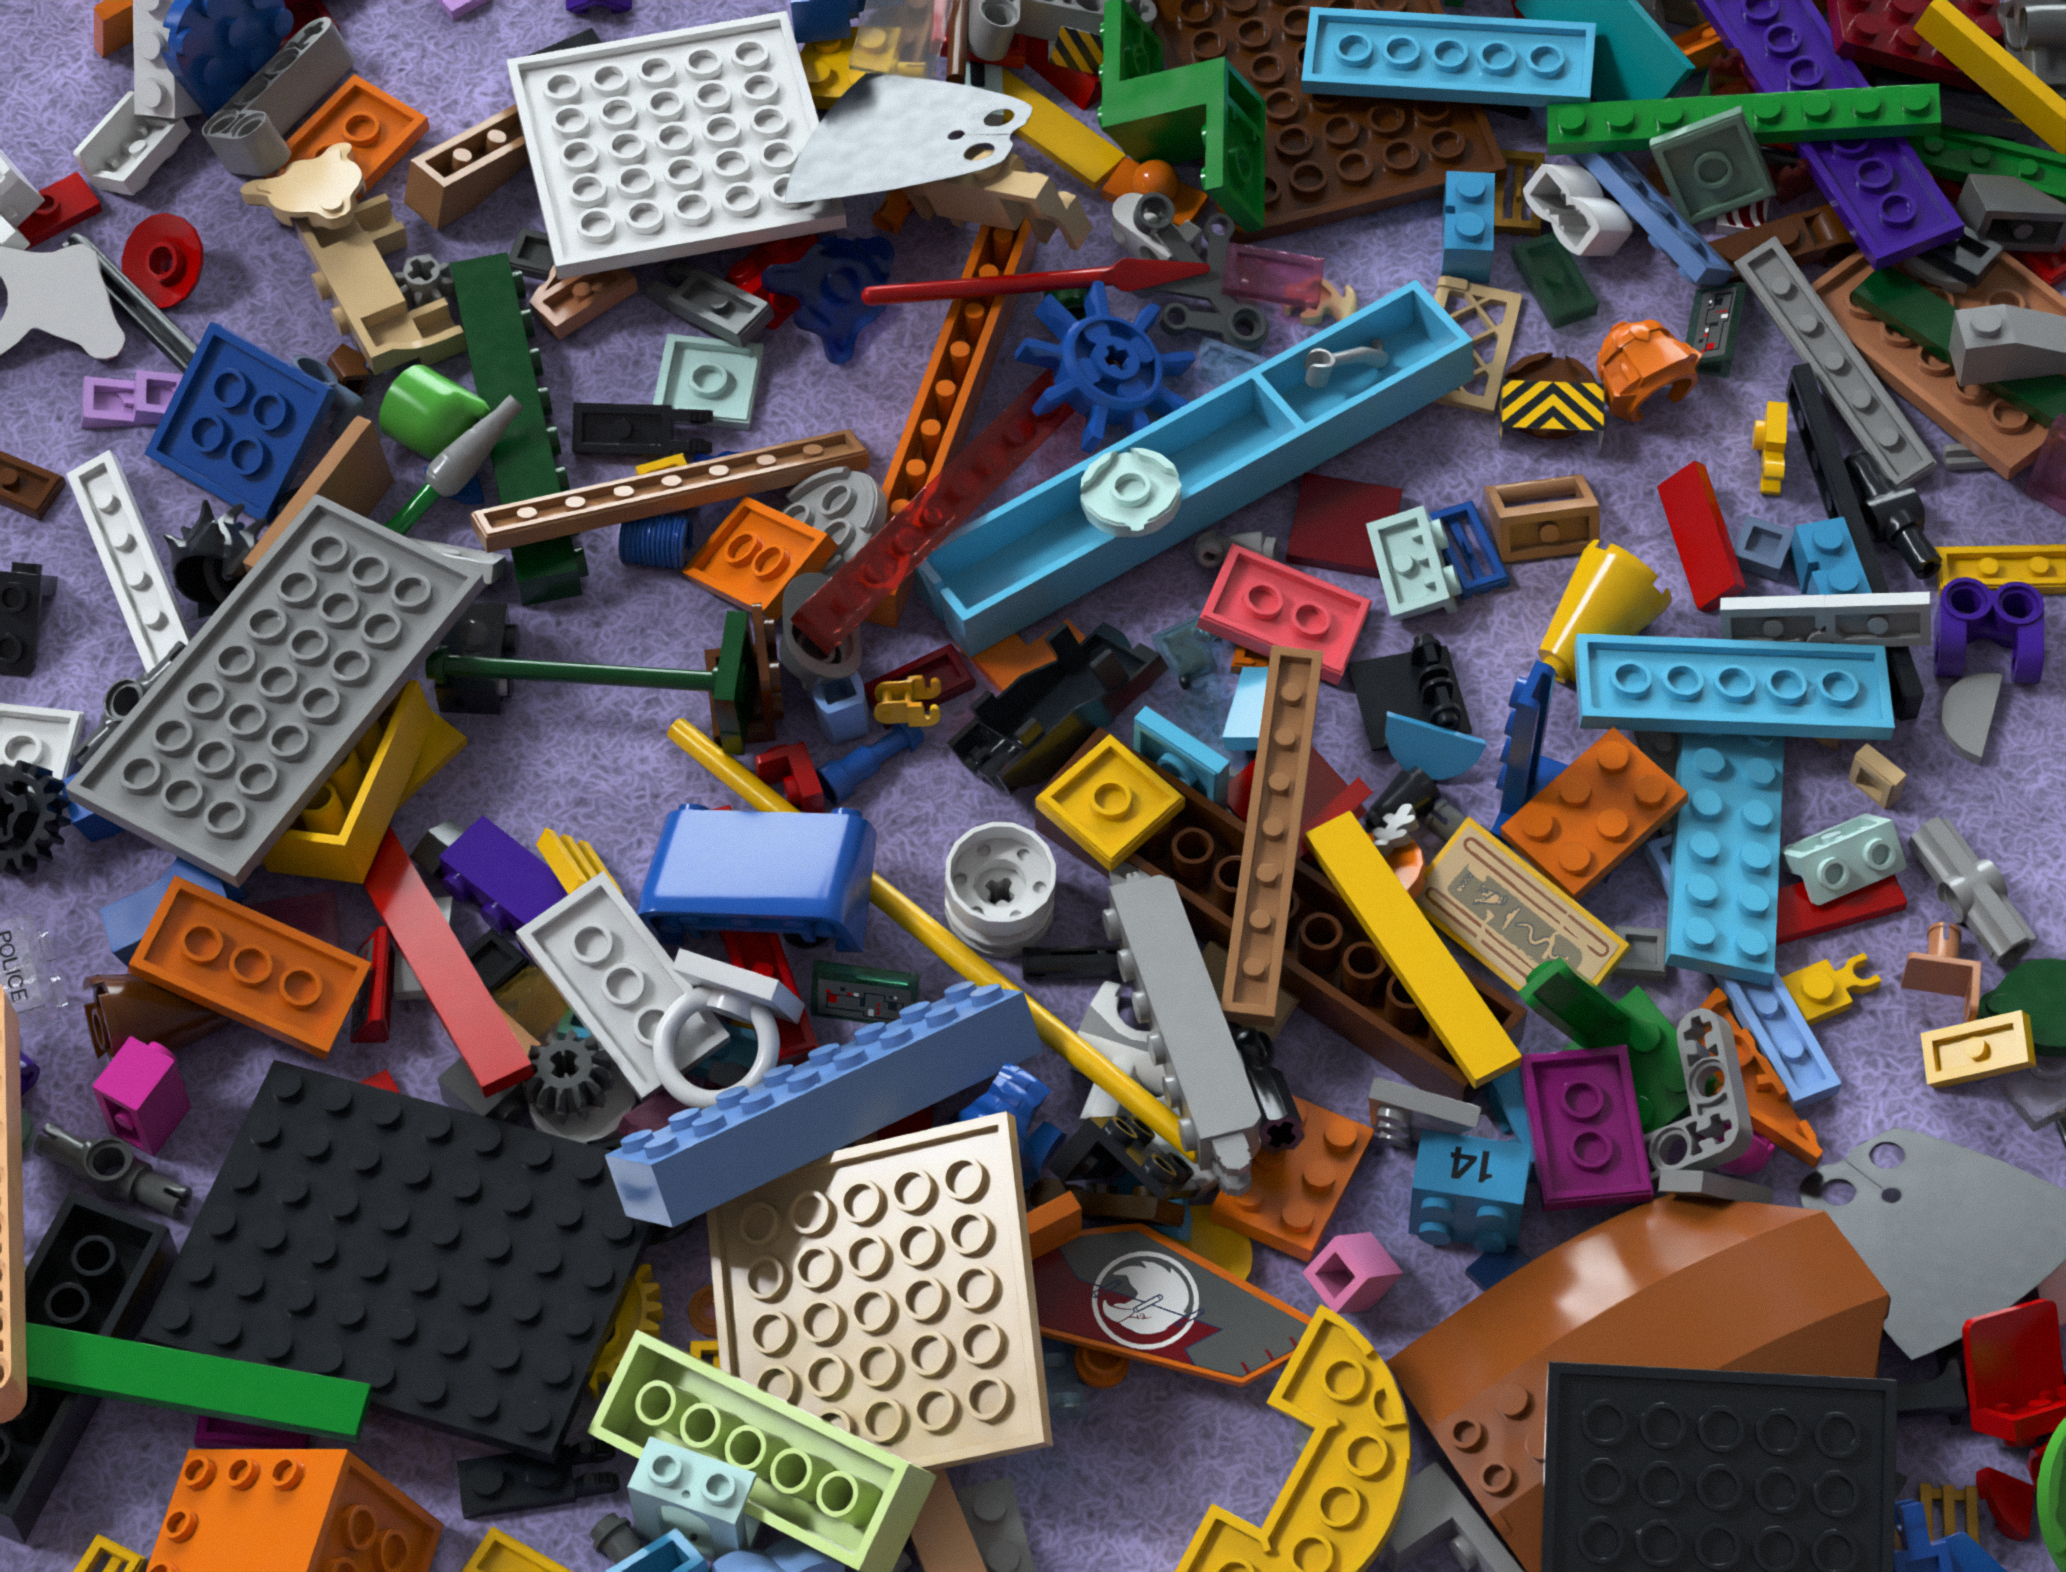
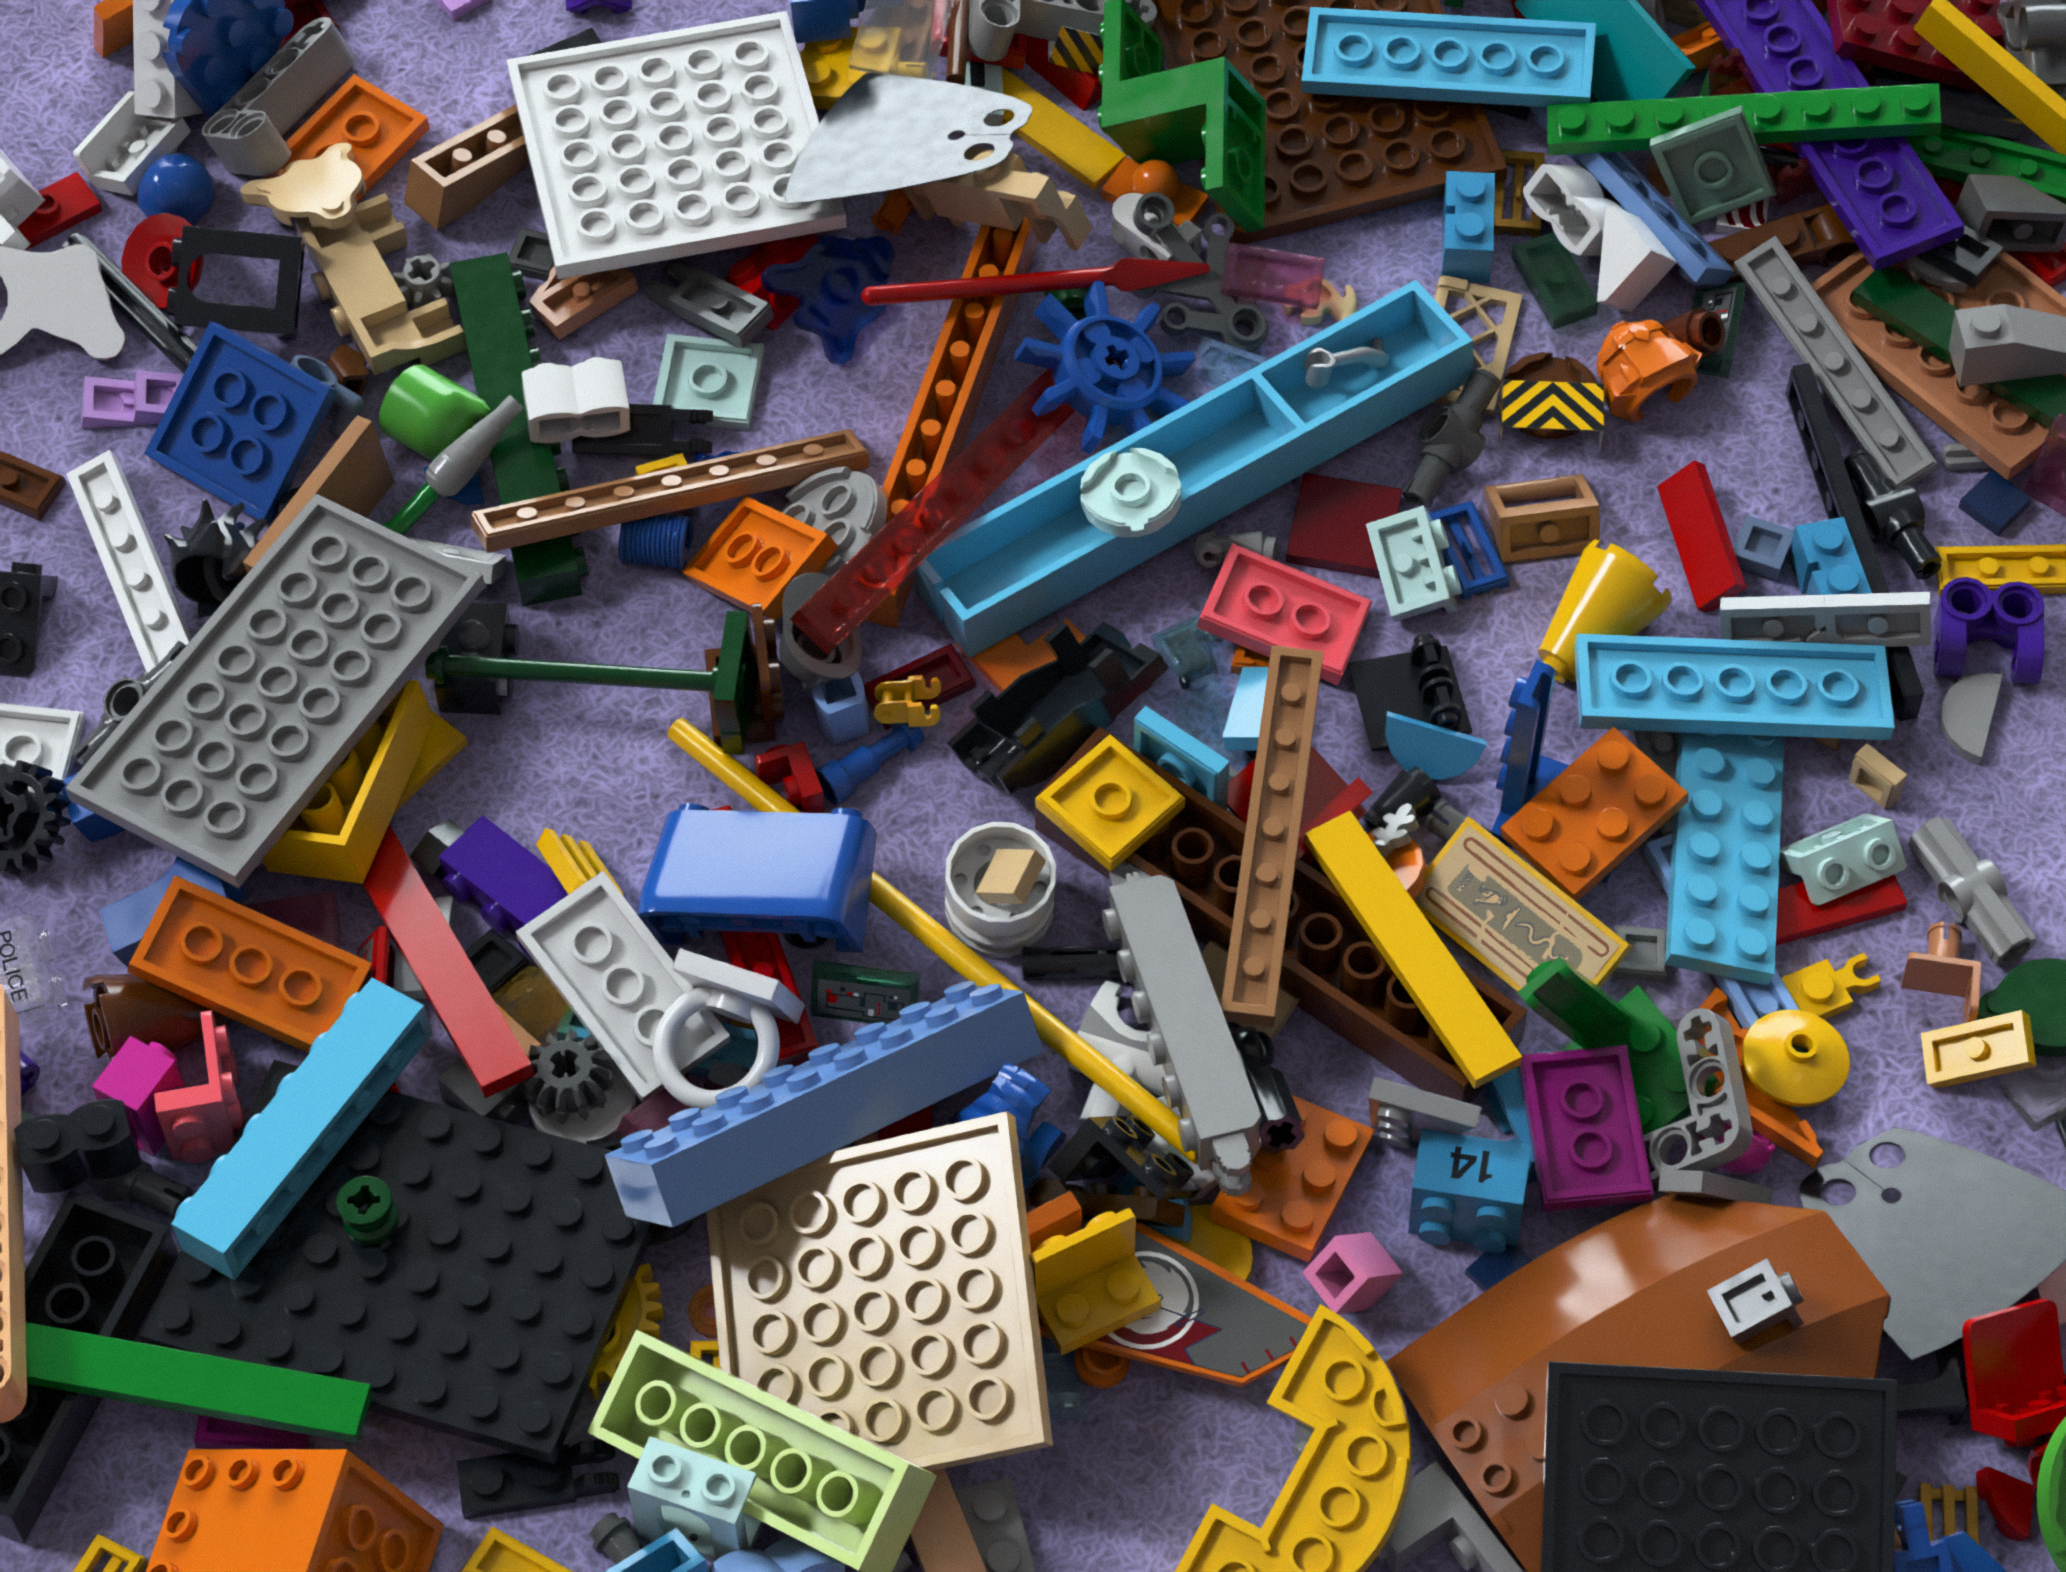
(68, 1149): none -> black brick
(176, 187): none -> blue hair
(201, 241): none -> black panel
(204, 1116): none -> coral bracket
(301, 1128): none -> medium azure brick
(374, 1223): none -> dark green wheel
(575, 400): none -> white brick
(1010, 876): none -> tan tile
(1091, 1281): none -> yellow bracket
(1452, 438): none -> dark grey pin
(1630, 261): none -> white slope
(1699, 329): none -> copper cone
(1756, 1301): none -> bracket
(1771, 439): yellow plate -> none
(1790, 1075): none -> yellow dish
(1994, 502): none -> dark blue tile

